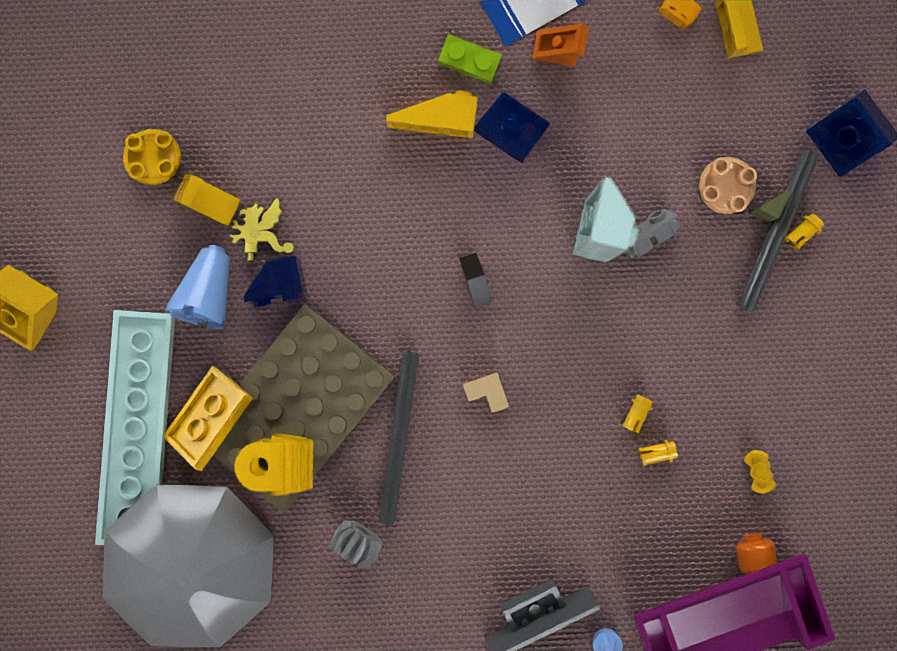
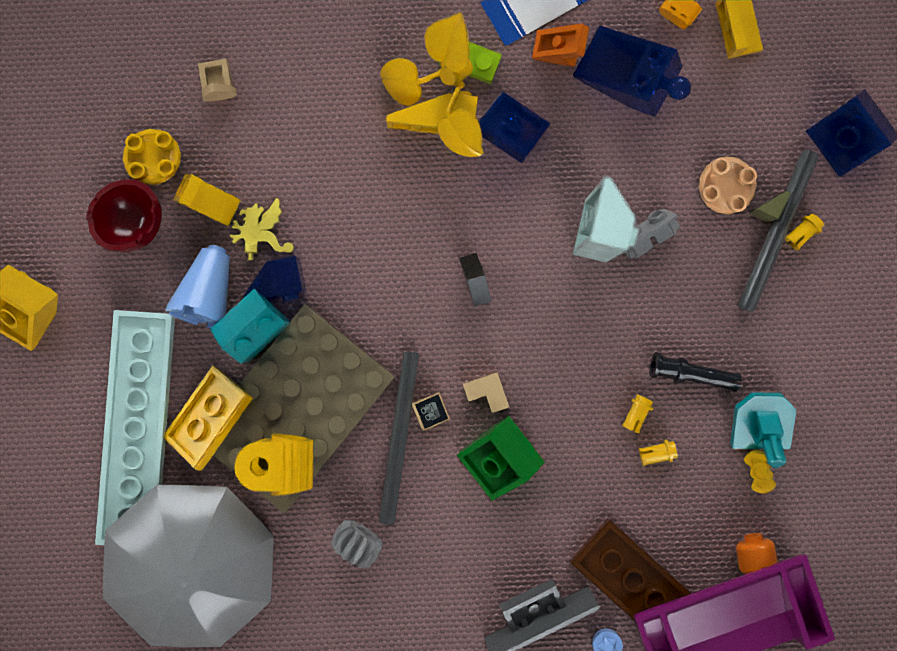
(124, 216): none -> dark red cylinder
(216, 80): none -> tan tile
(249, 327): none -> teal slope
(430, 411): none -> slope
(448, 43): none -> yellow plant
(501, 458): none -> green slope
(625, 571): none -> reddish brown tile
(632, 70): none -> clear blue slope
(681, 370): none -> black pin
(764, 423): none -> teal piece

